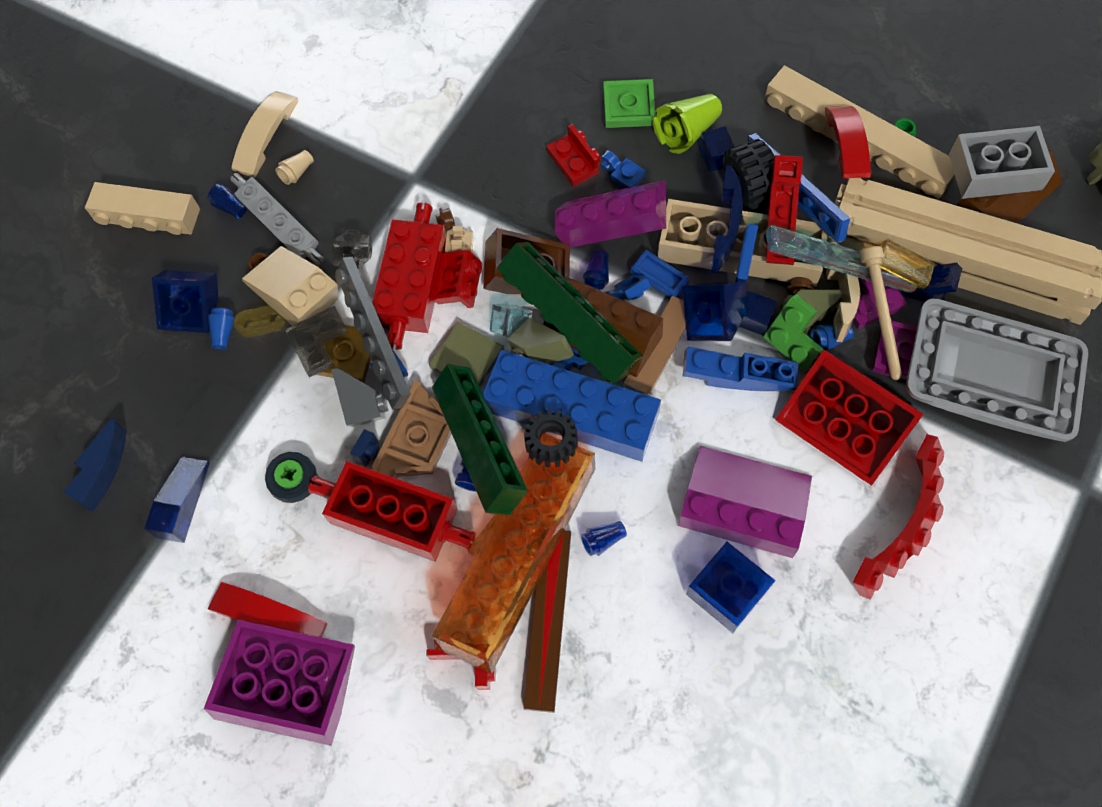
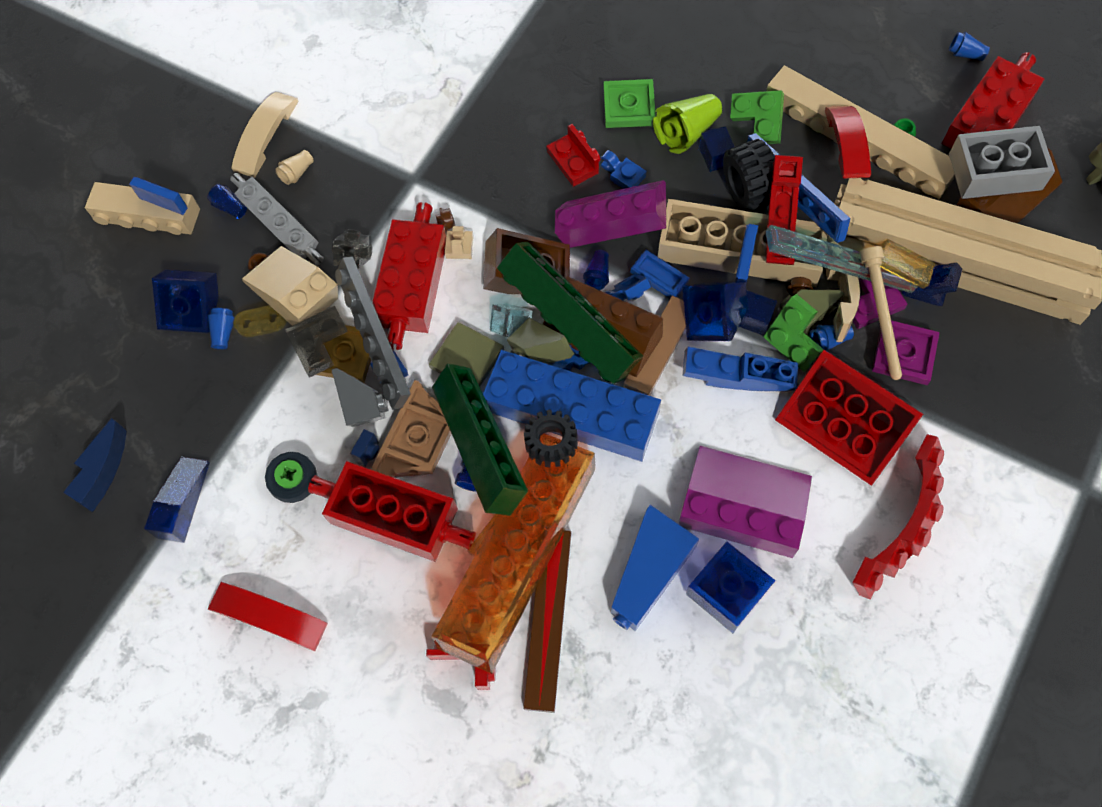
(158, 195): none -> blue tile
(282, 682): magenta slope -> none
(458, 278): red bracket -> none
(601, 538): clear blue cone -> none
(652, 565): none -> blue slope
(730, 195): clear blue slope -> none
(762, 107): none -> bright green plate
(968, 47): none -> blue cone
(997, 99): none -> red brick
(998, 370): light grey wedge -> none

